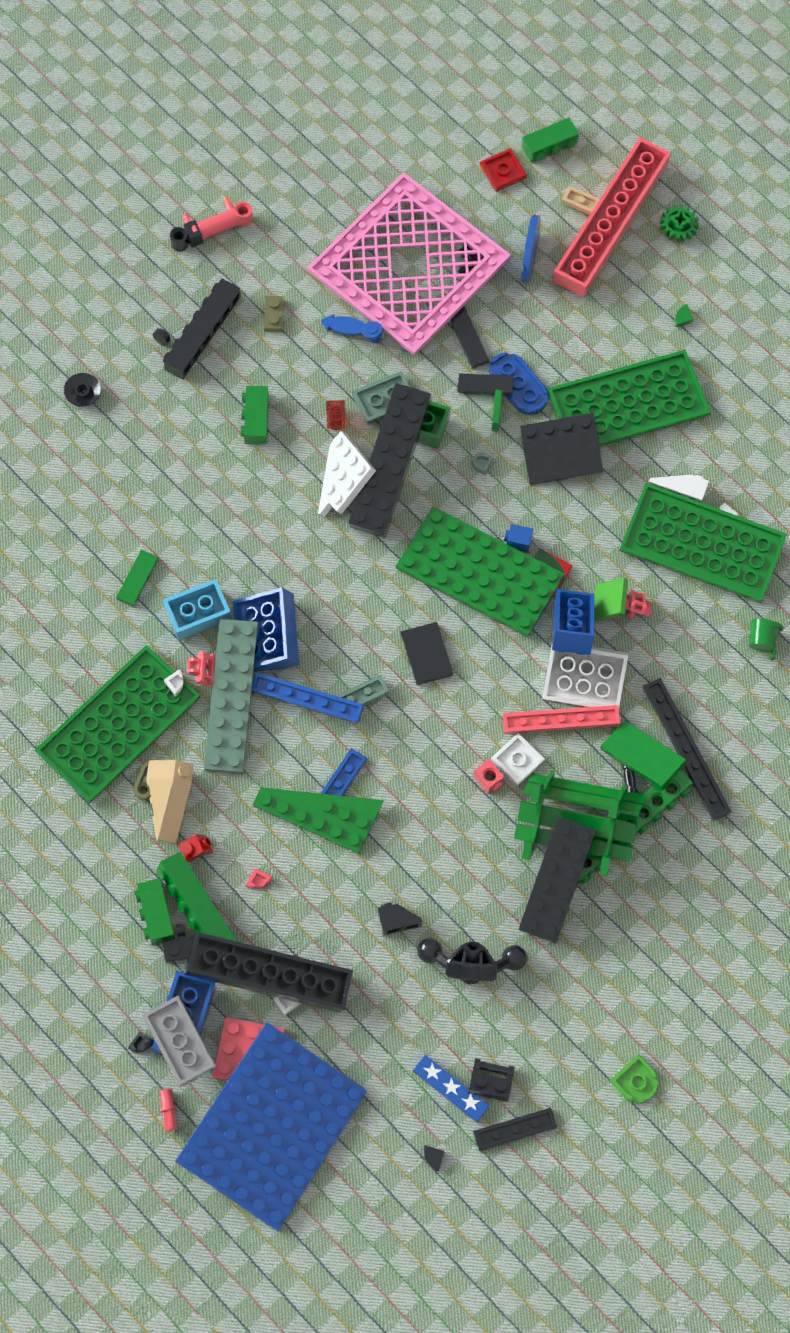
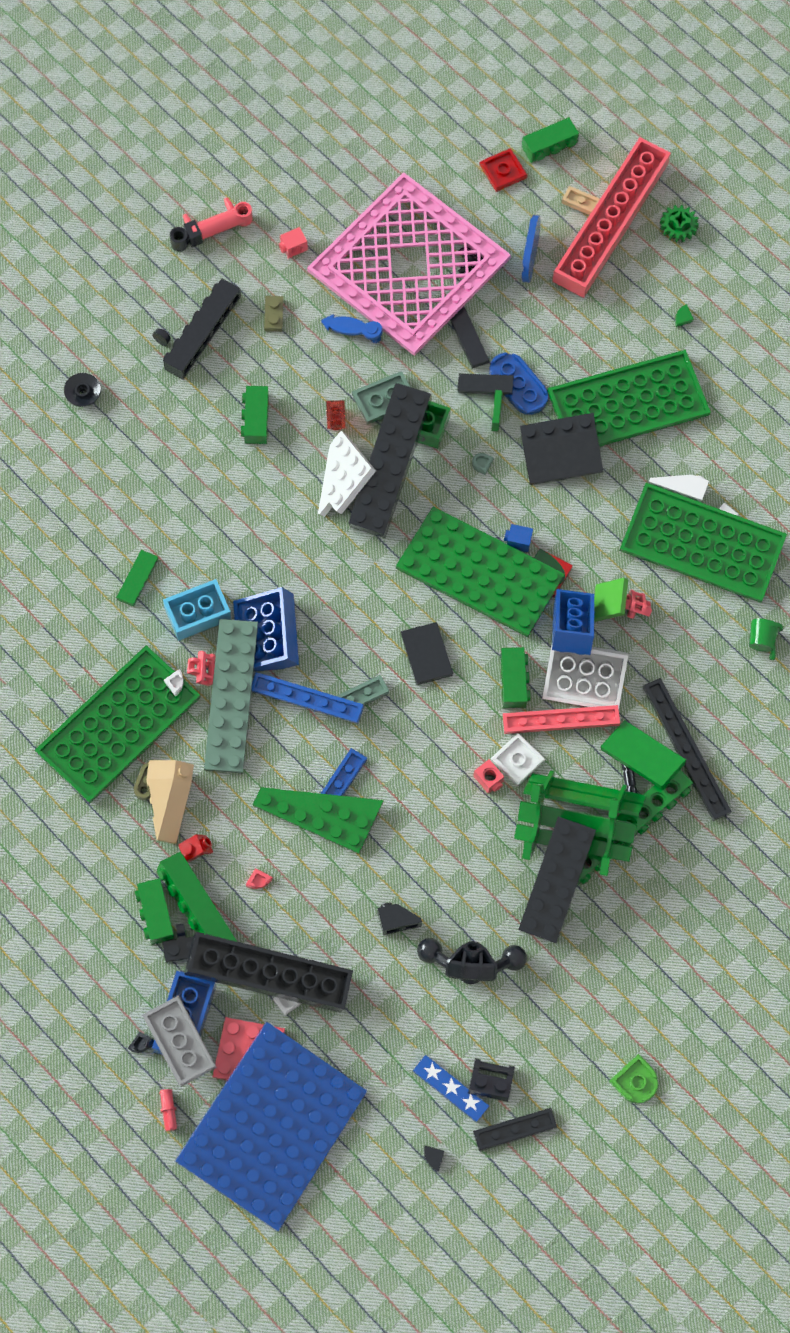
(293, 242): none -> coral brick
(514, 677): none -> green brick

